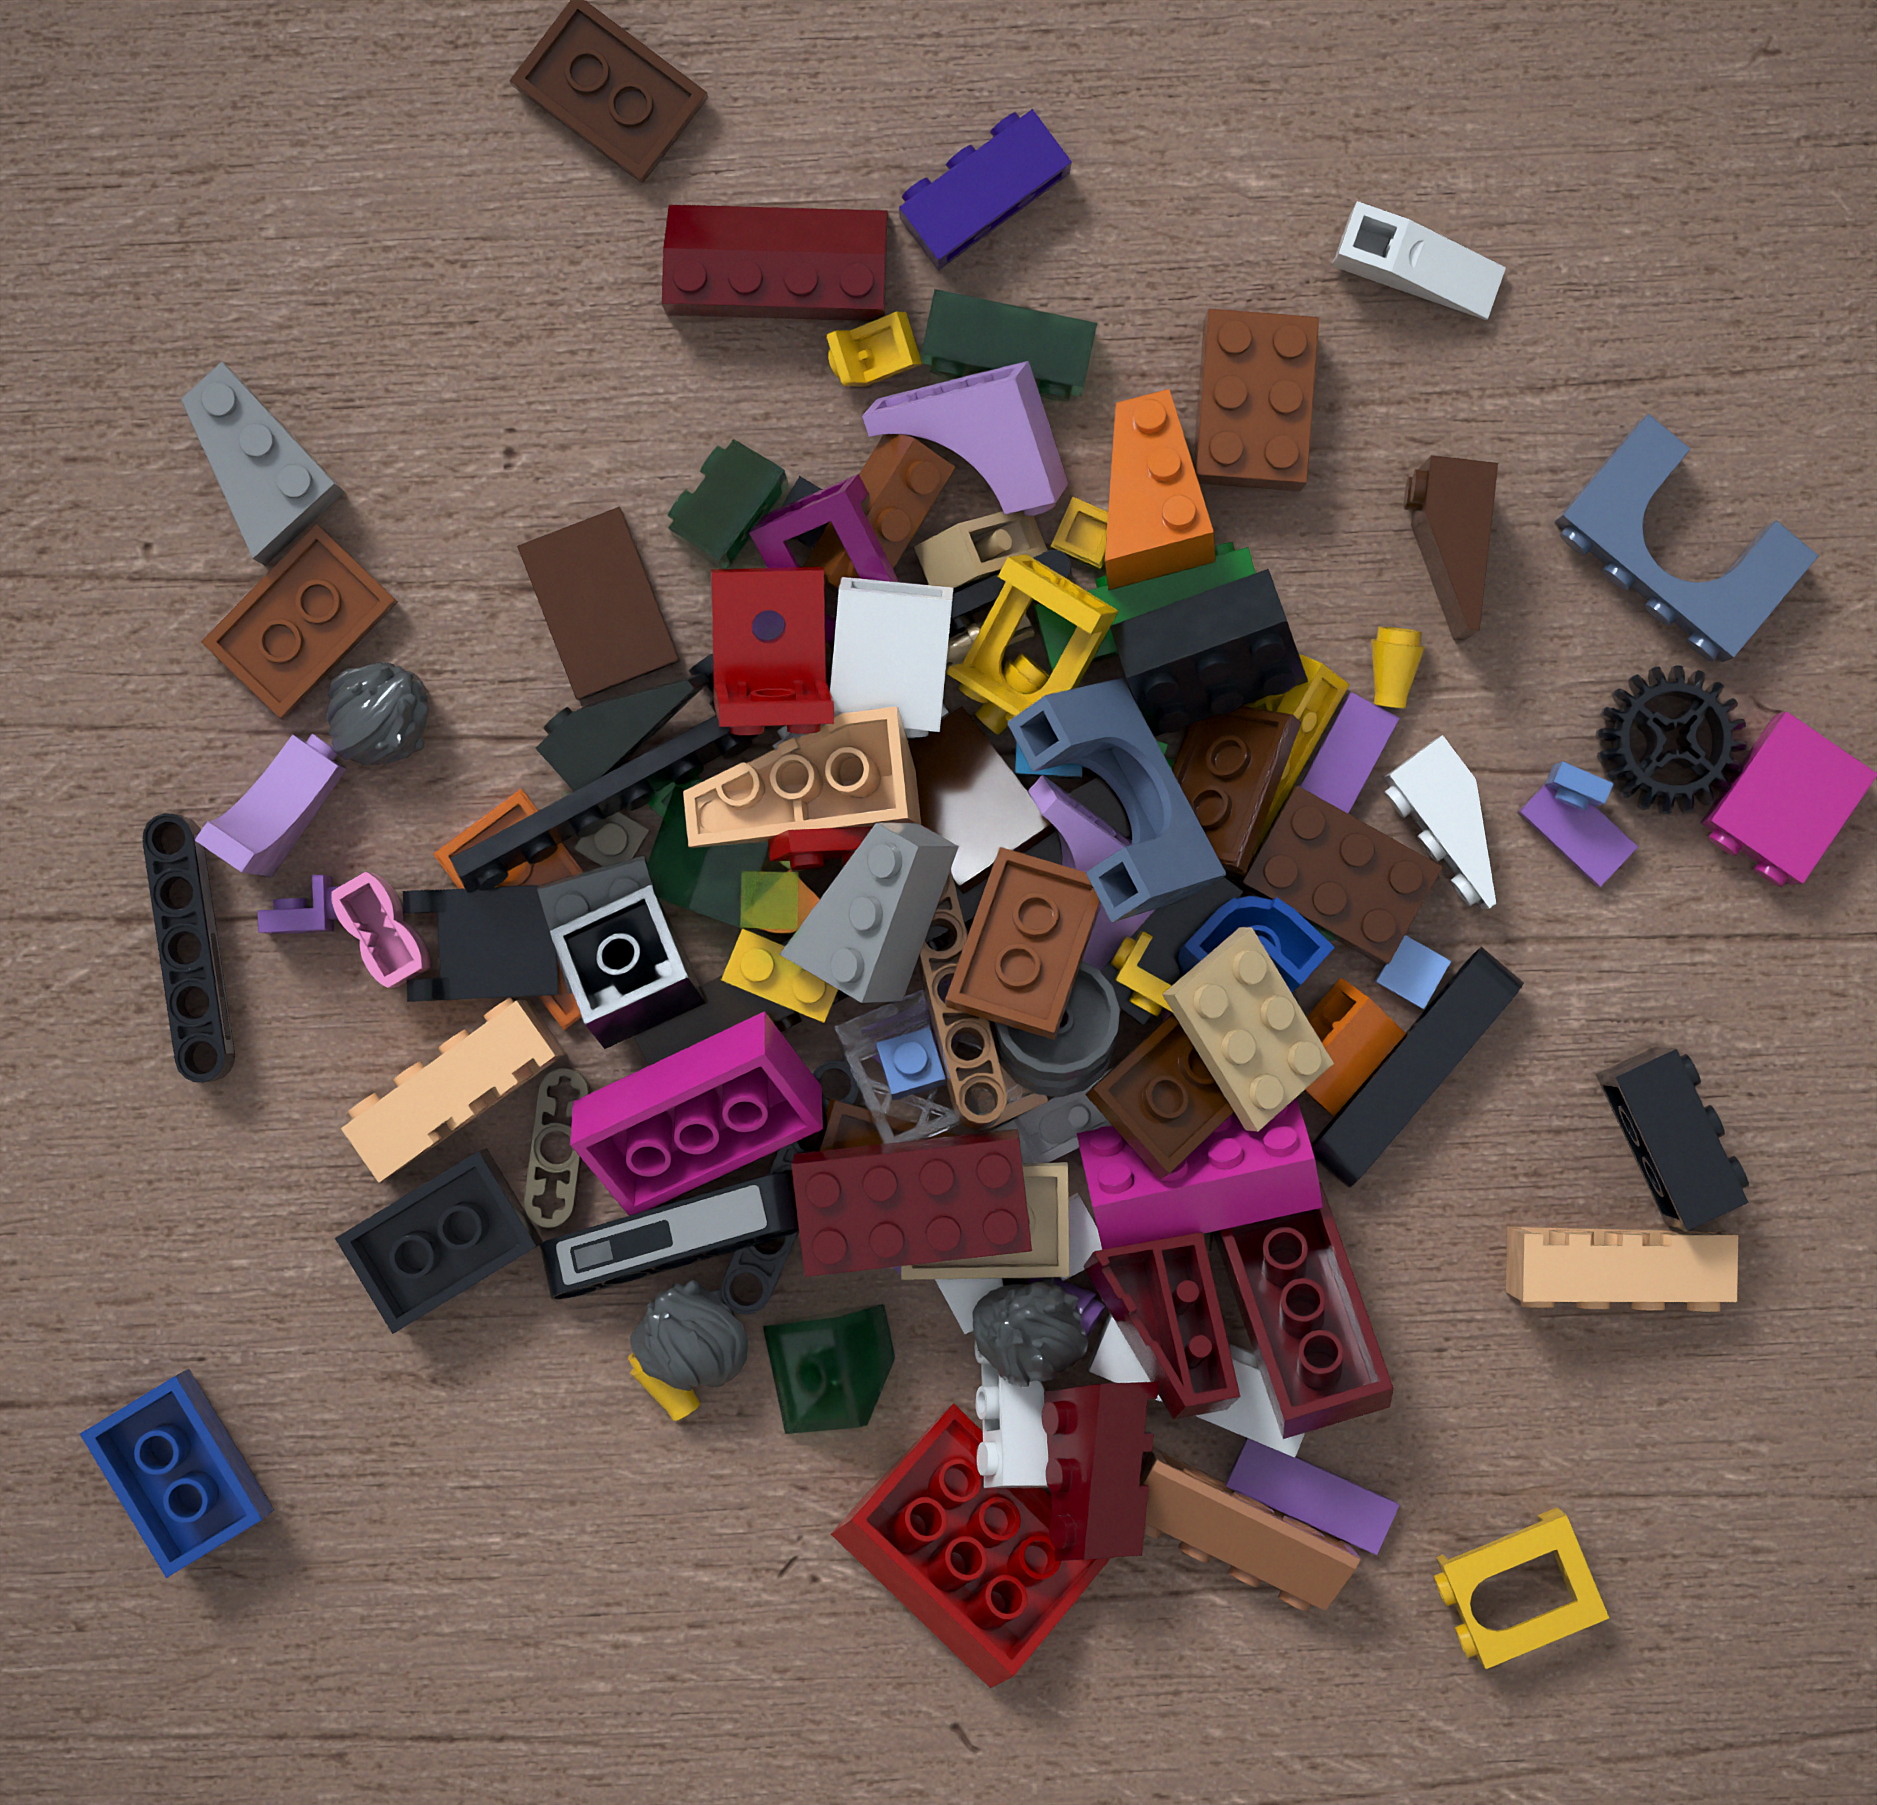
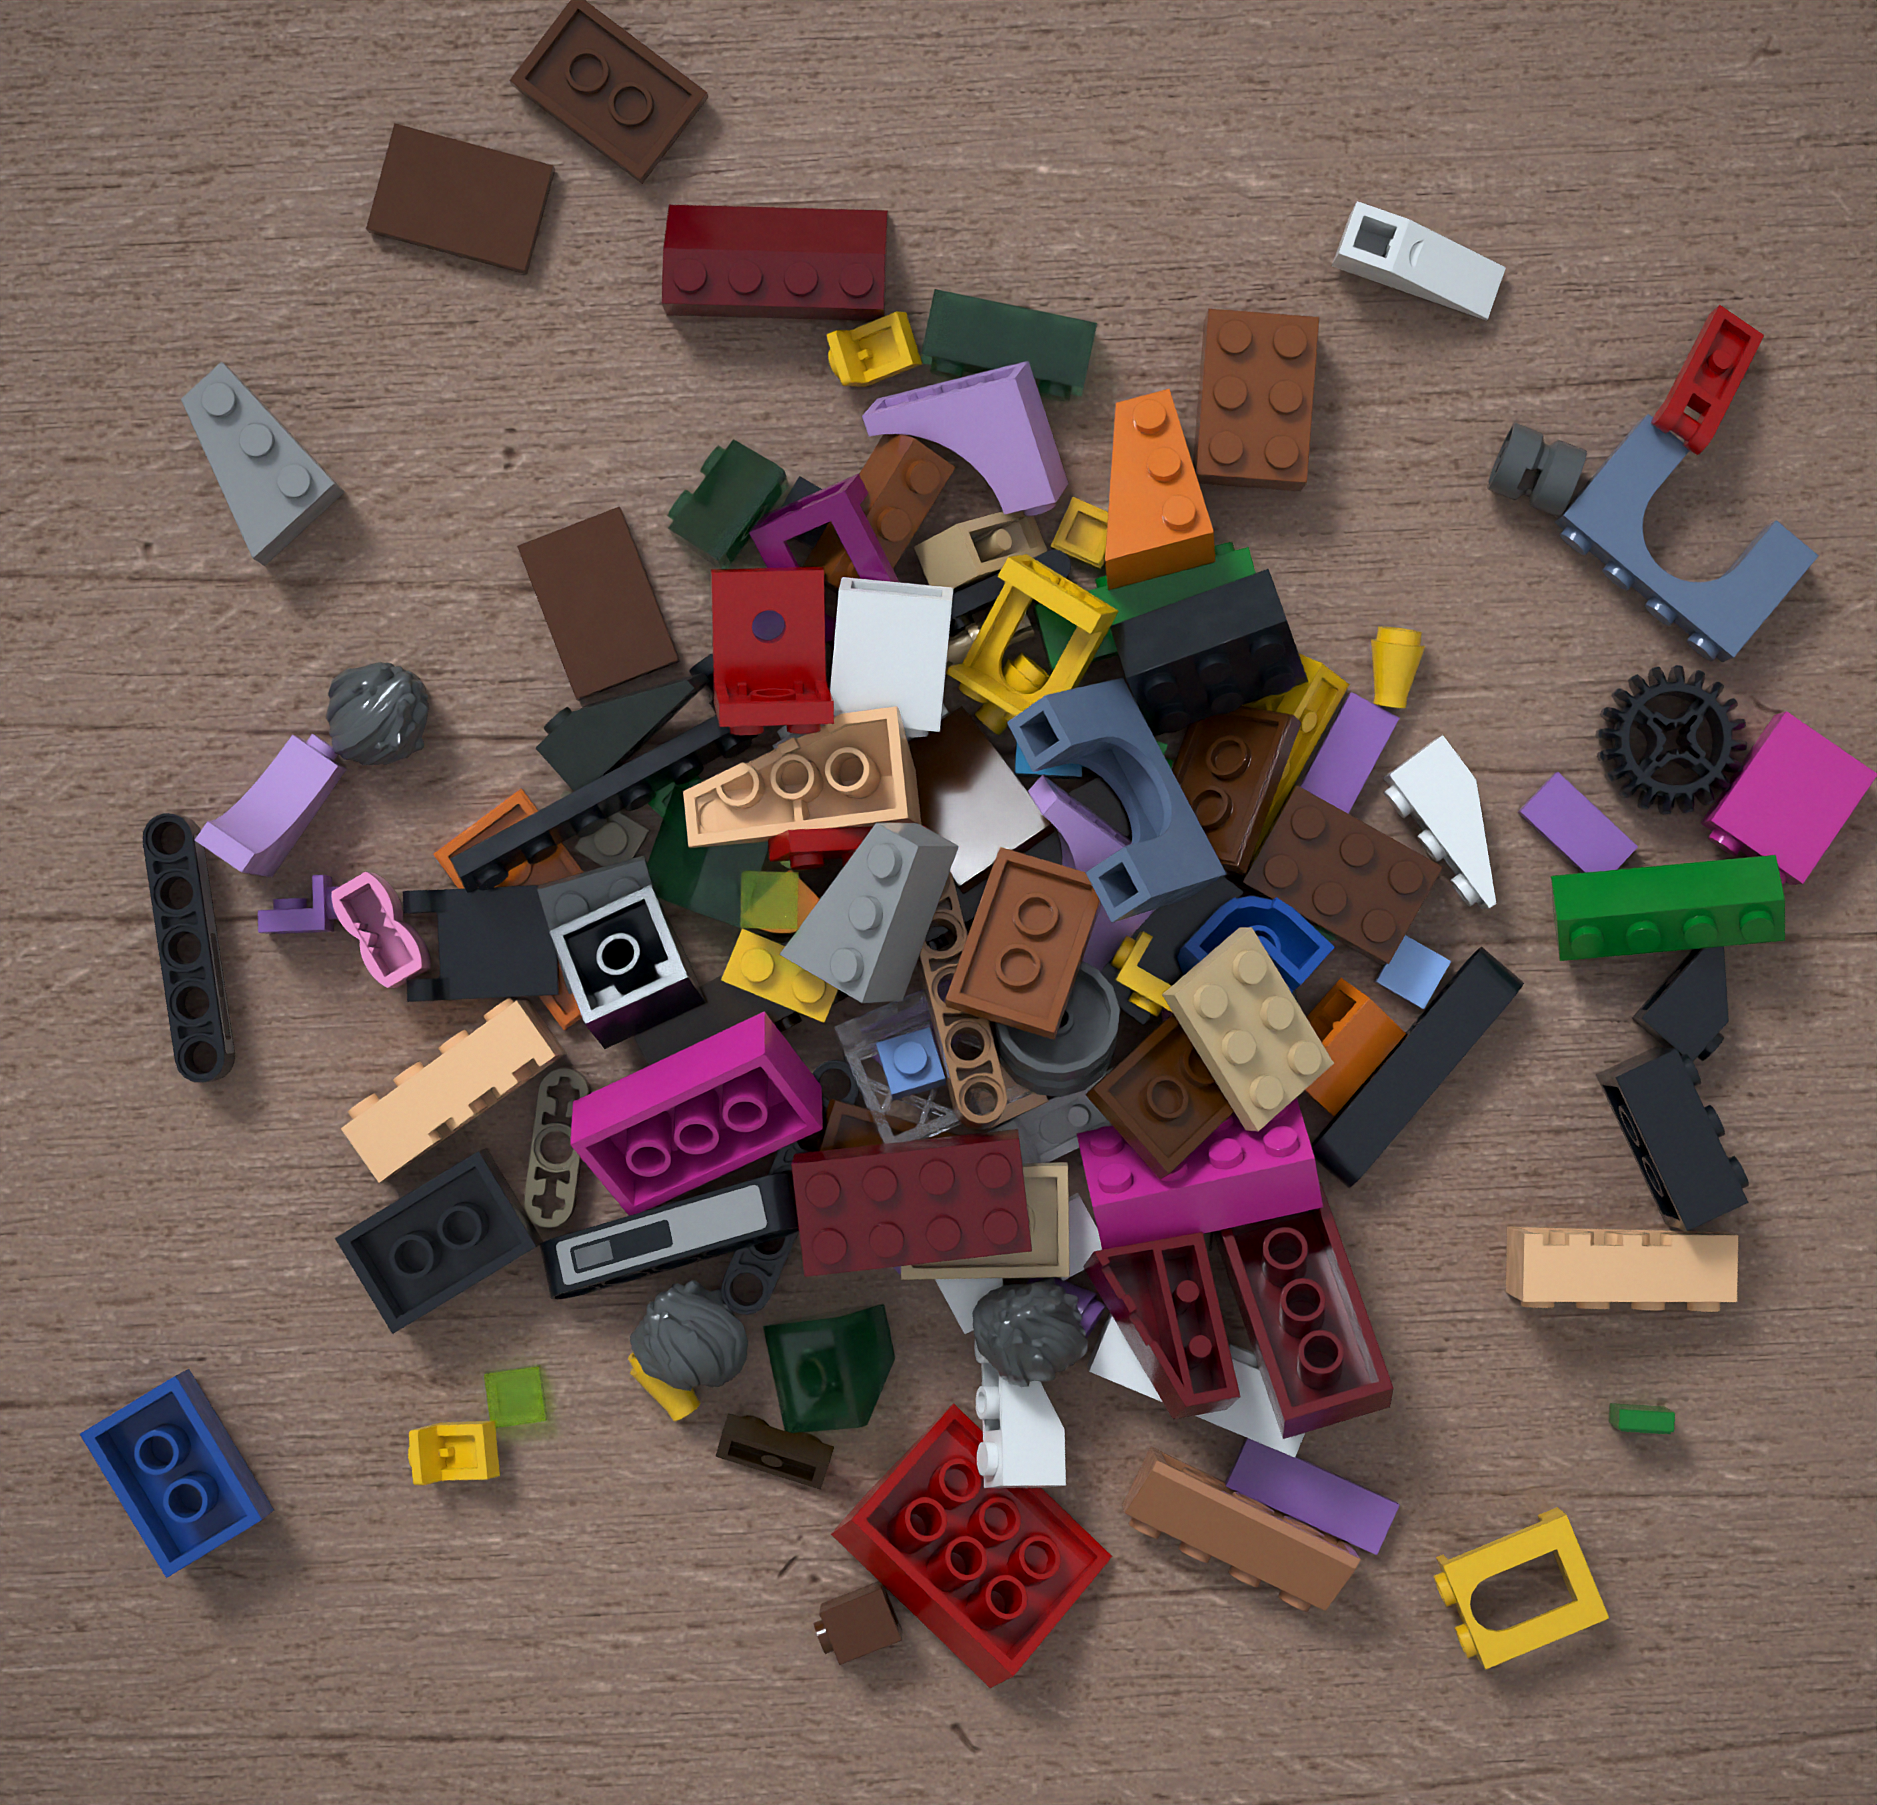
(299, 621): dark orange plate -> none
(453, 1452): none -> yellow bracket
(460, 198): none -> reddish brown tile
(515, 1396): none -> clear neon green tile
(774, 1451): none -> dark brown plate
(858, 1623): none -> reddish brown brick
(983, 187): dark purple brick -> none
(1096, 1468): dark red wedge -> none
(1453, 529): reddish brown slope -> none
(1556, 473): none -> dark grey wheel
(1577, 786): medium blue plate -> none
(1641, 1418): none -> green tile
(1668, 908): none -> green brick
(1690, 1005): none -> black slope
(1708, 379): none -> red plate

